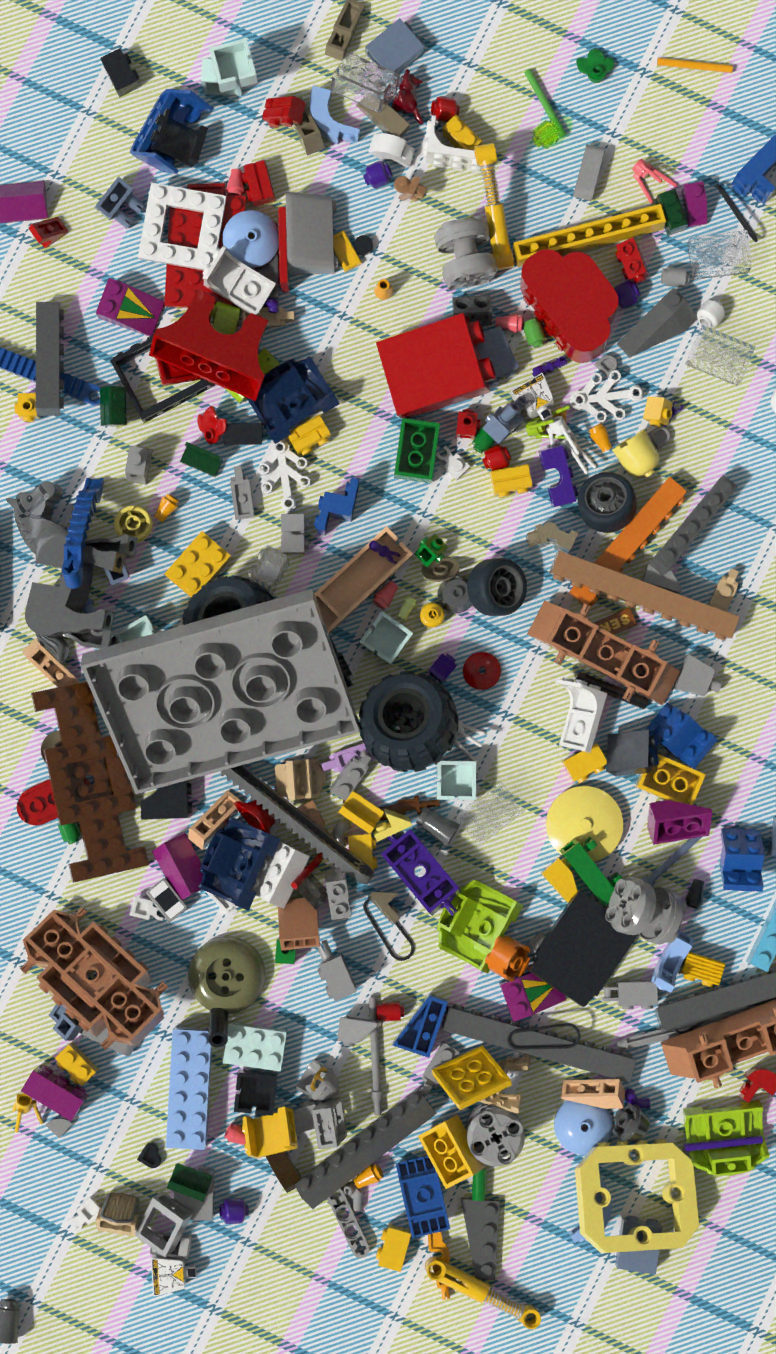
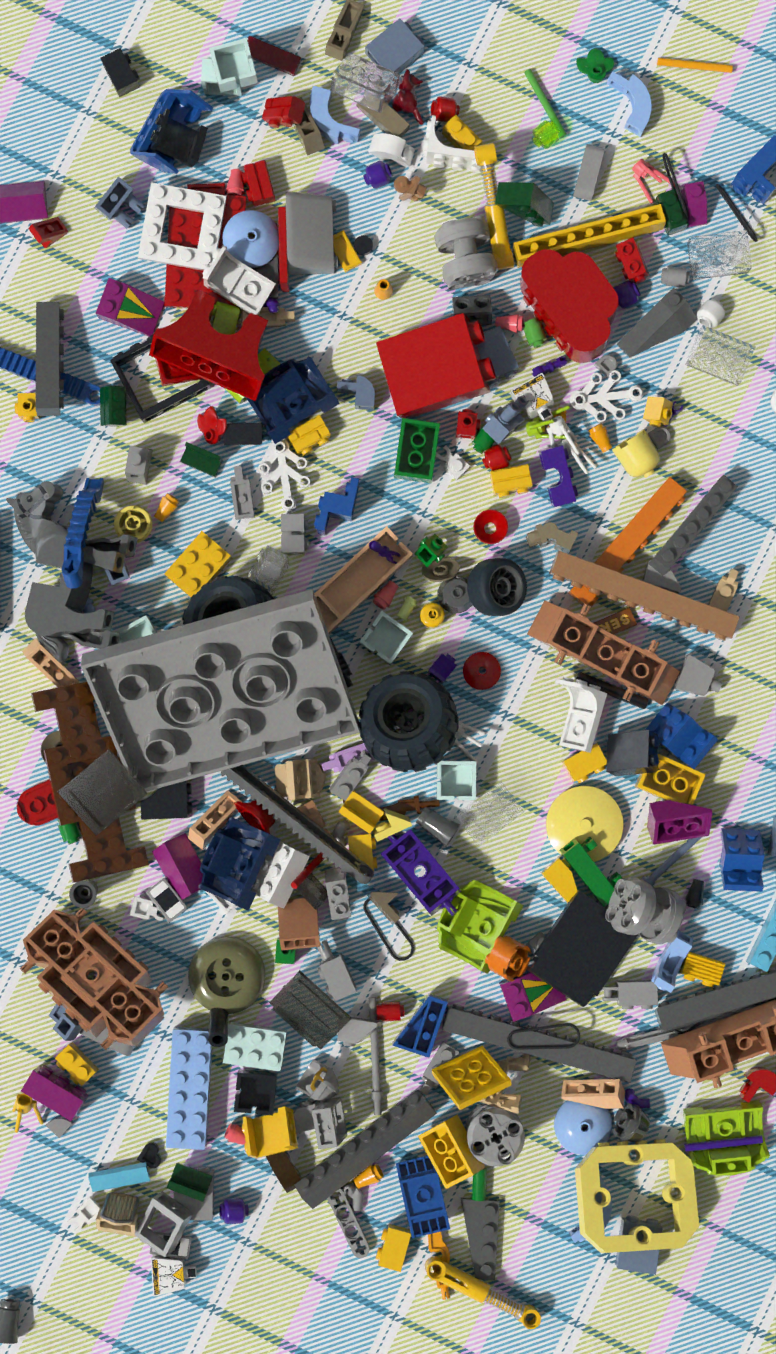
(79, 897): none -> dark grey plant
(102, 792): none -> clear smoke piece
(119, 1177): none -> medium azure tile
(273, 56): none -> dark red tile
(309, 1010): none -> clear smoke piece
(363, 389): none -> sand blue brick
(494, 517): none -> red piece
(525, 201): none -> dark green wedge
(611, 514): wheel -> none
(639, 99): none -> light blue arch
(674, 178): none -> black piece

